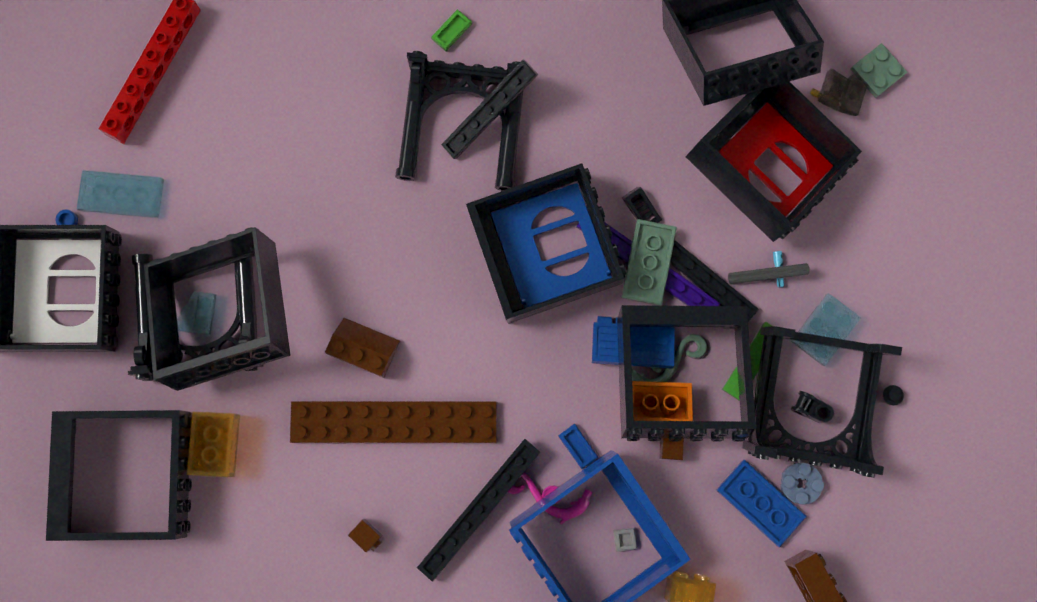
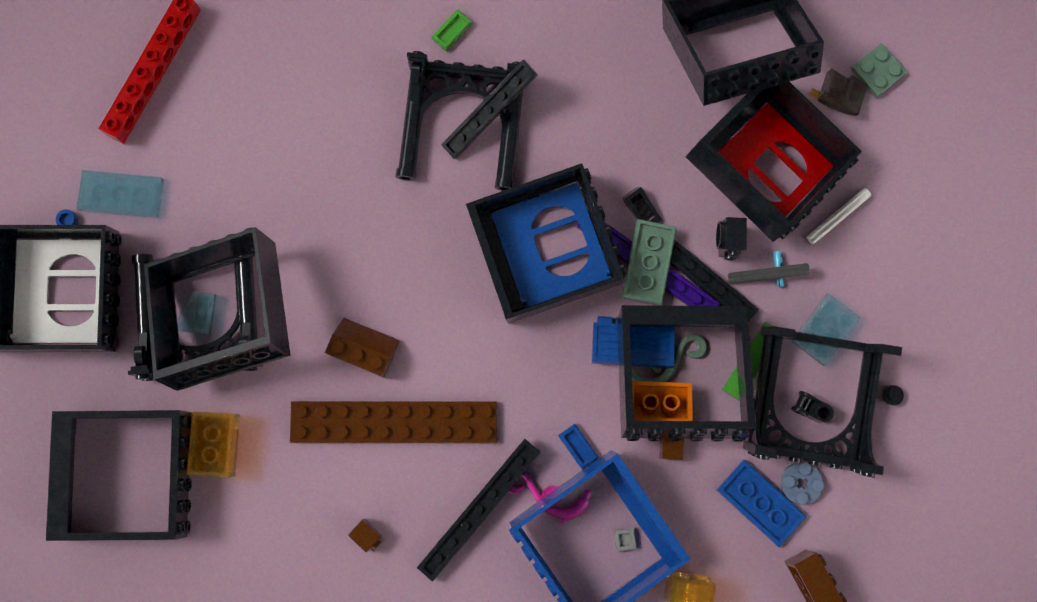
(731, 237): none -> black brick
(838, 216): none -> white axle

